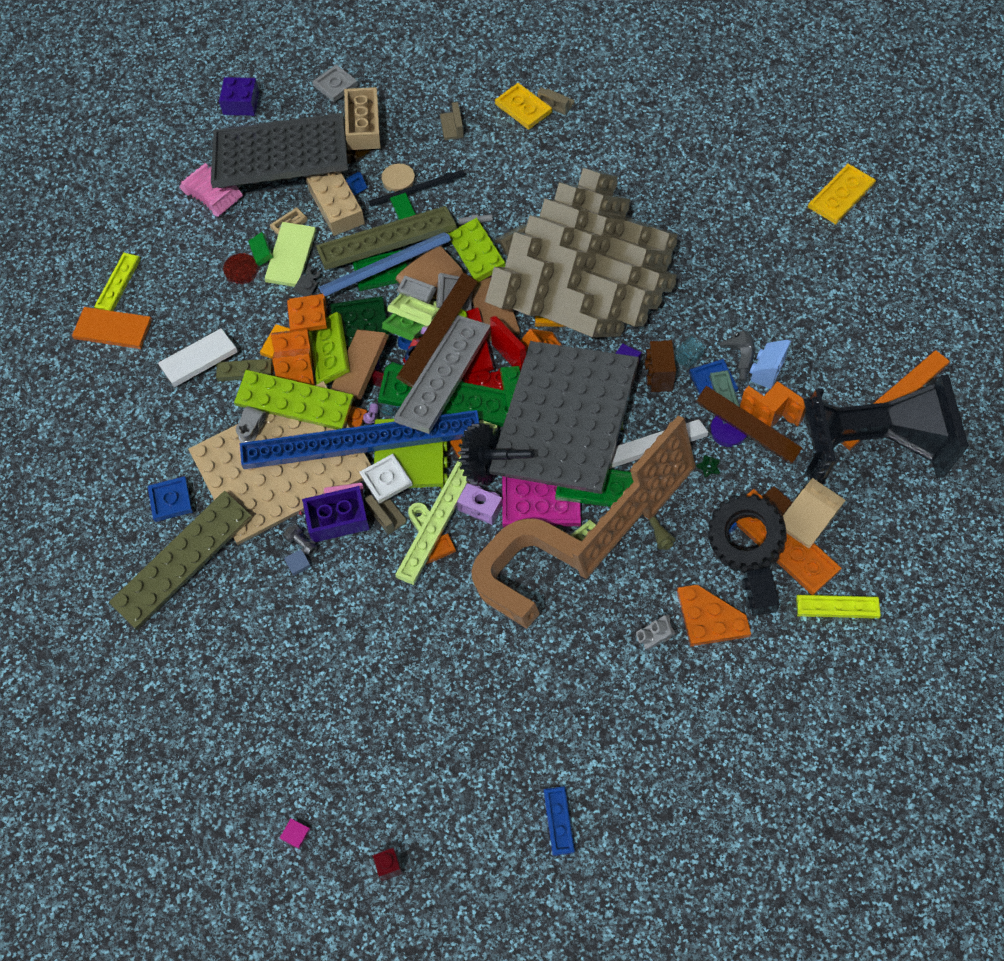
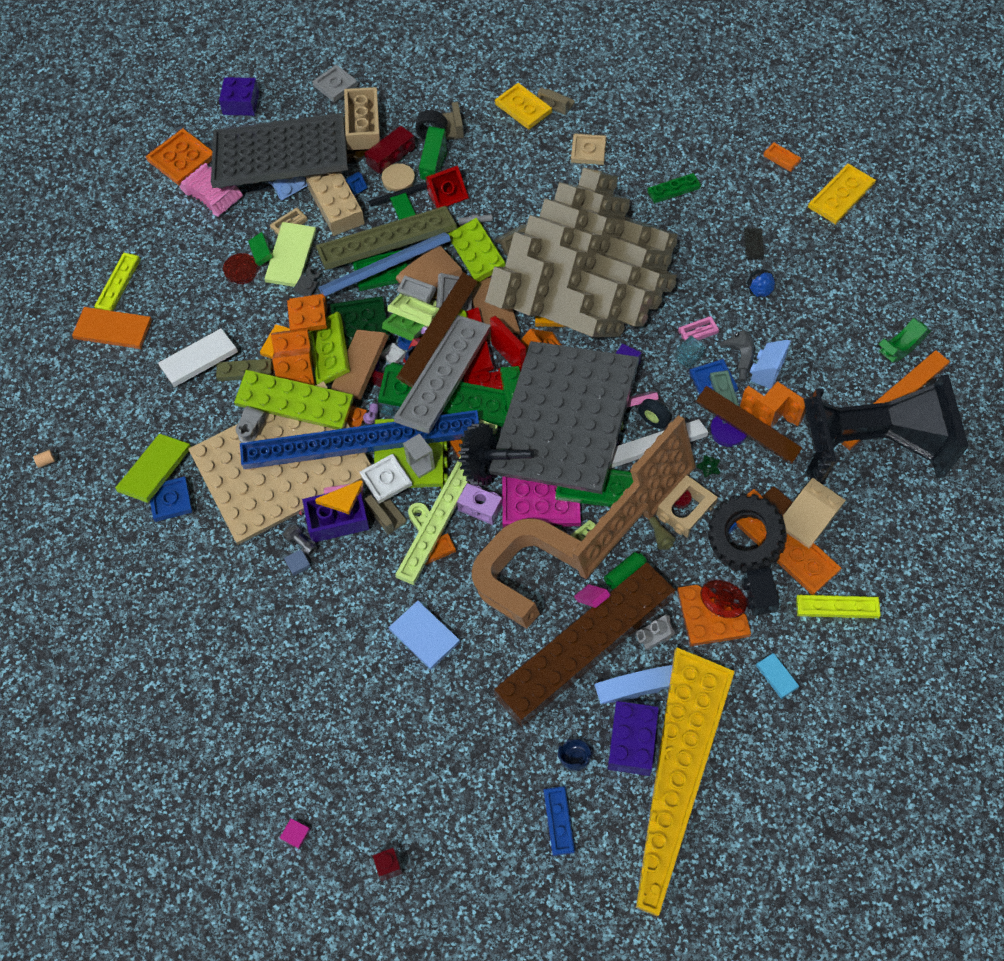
(44, 458): none -> light nougat hinge
(153, 468): none -> lime tile
(180, 156): none -> orange plate
(180, 560): olive plate -> none
(287, 187): none -> light blue bracket
(341, 499): none -> light orange tile
(390, 149): none -> dark red brick
(393, 354): none -> white tile
(419, 455): none -> light grey panel
(424, 635): none -> light blue tile
(429, 116): none -> black tyre
(433, 152): none -> green slope
(446, 187): none -> red slope
(574, 754): none -> dark blue hair
(583, 644): none -> reddish brown brick
(588, 149): none -> tan tile
(592, 595): none -> dark pink tile
(624, 570): none -> green brick
(633, 685): none -> light blue slope
(633, 738): none -> dark purple brick
(638, 399): none -> bright pink tile
(654, 413): none -> black bush
(660, 366): reddish brown brick -> none
(673, 188): none -> green tile
(684, 501): none -> dark red tile
(689, 727): none -> yellow wing
(700, 332): none -> bright pink tile
(706, 500): none -> tan panel
(723, 599): none -> clear red plate
(753, 244): none -> clear smoke tile
(761, 283): none -> blue piece
(777, 676): none -> medium azure tile
(782, 156): none -> orange tile
(905, 341): none -> green arch

